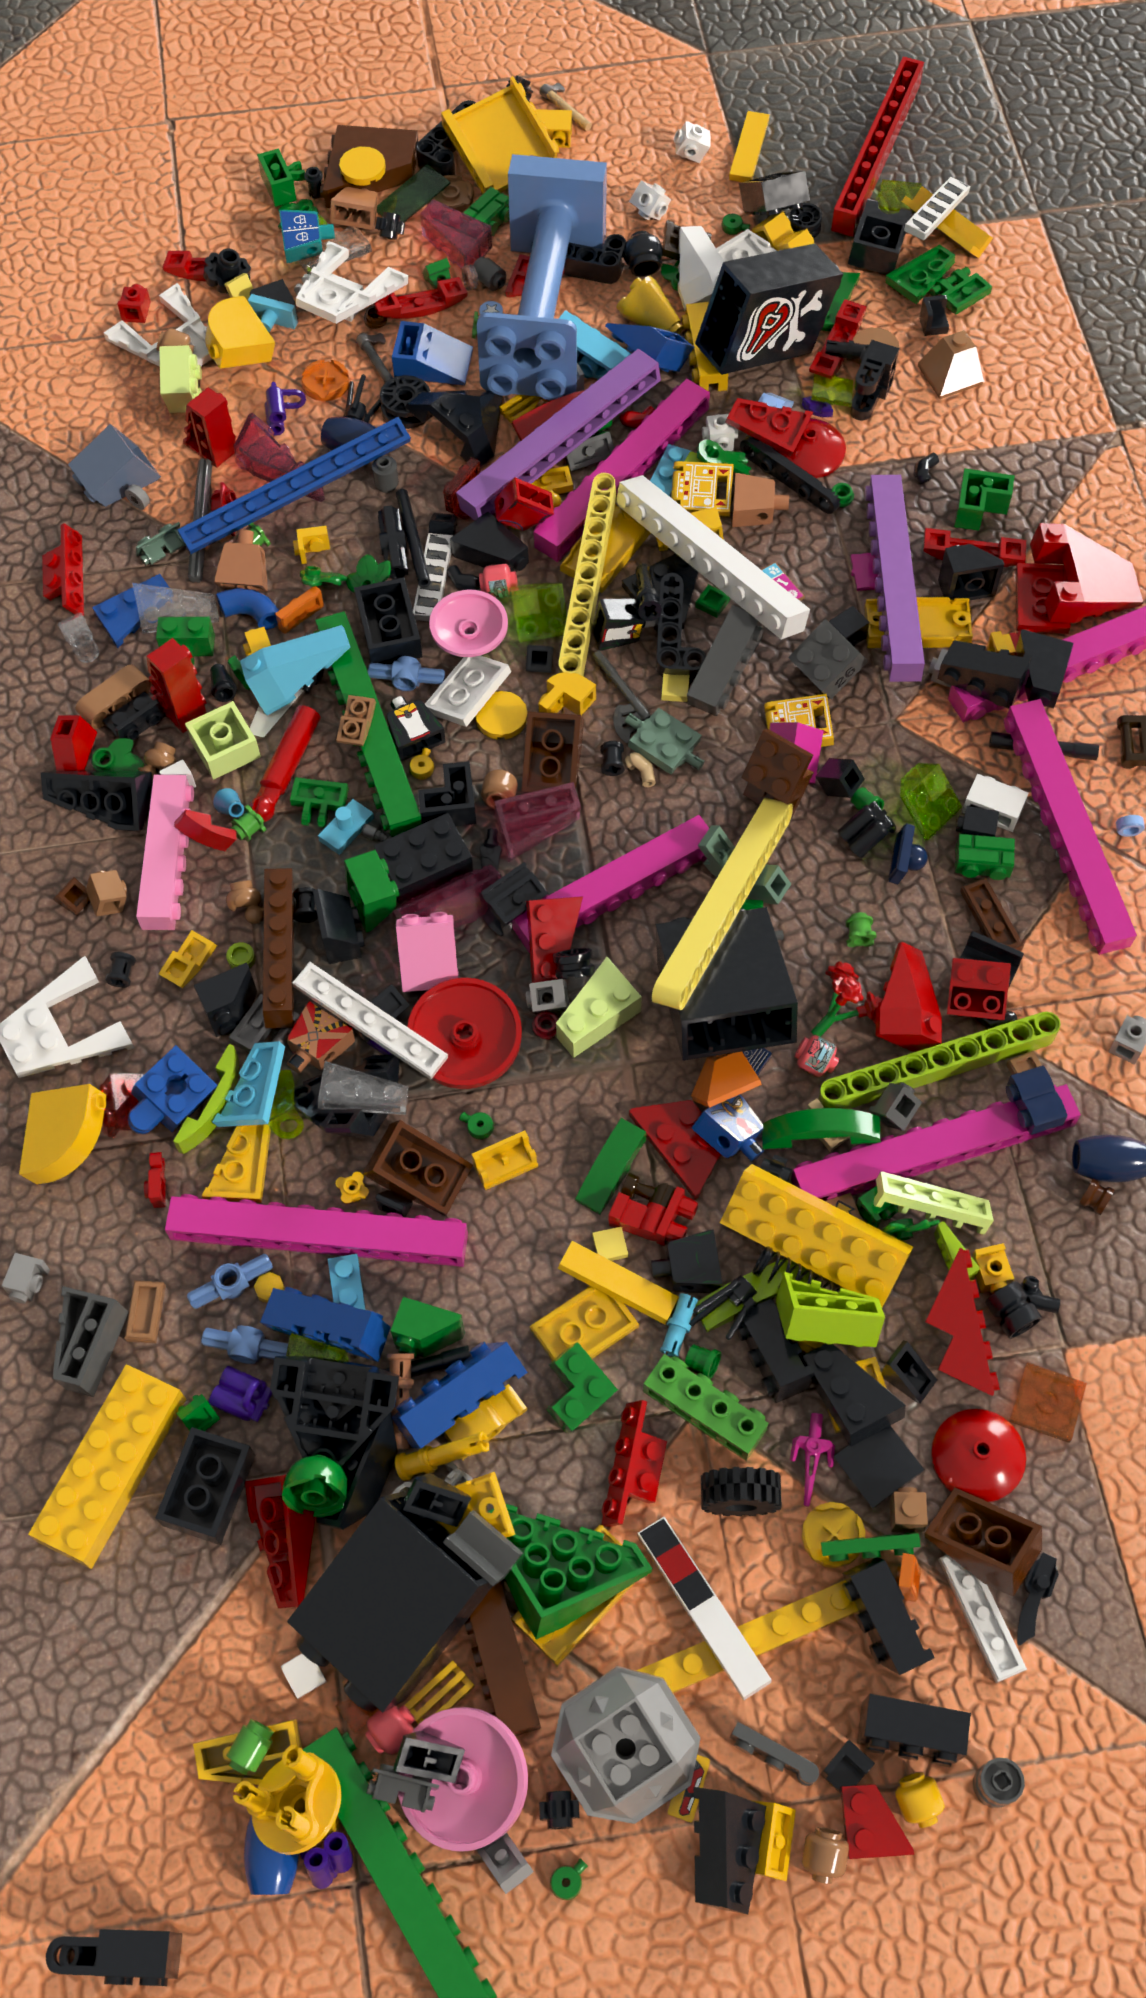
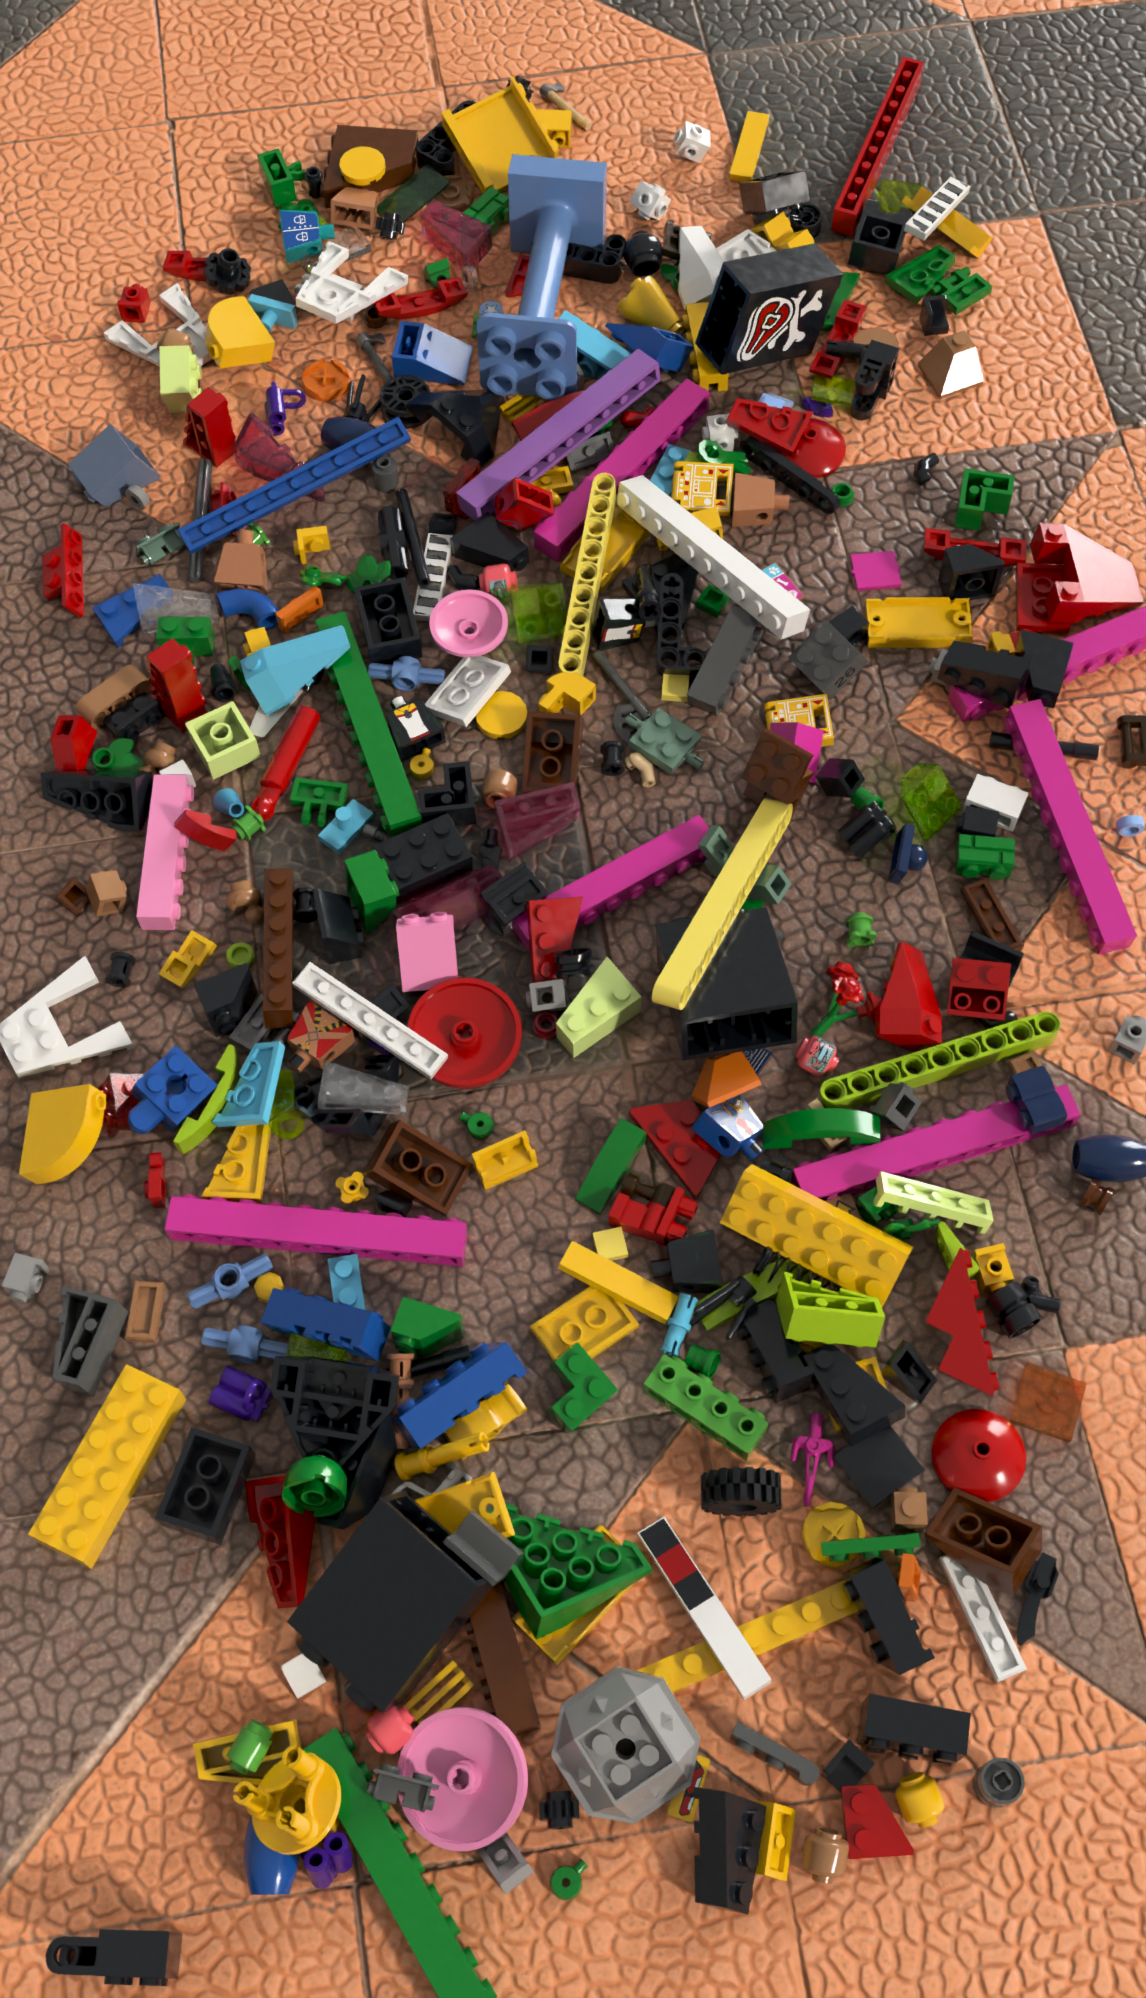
(79, 637): clear piece -> none
(198, 1414): green tile -> none
(239, 286): light yellow tile -> none
(356, 720): medium nougat slope -> none
(429, 1757): black slope -> none
(436, 1500): black slope -> none
(490, 273): dark grey brick -> none
(635, 1466): red bracket -> none
(733, 224): green piece -> none
(895, 579): medium lavender brick -> none

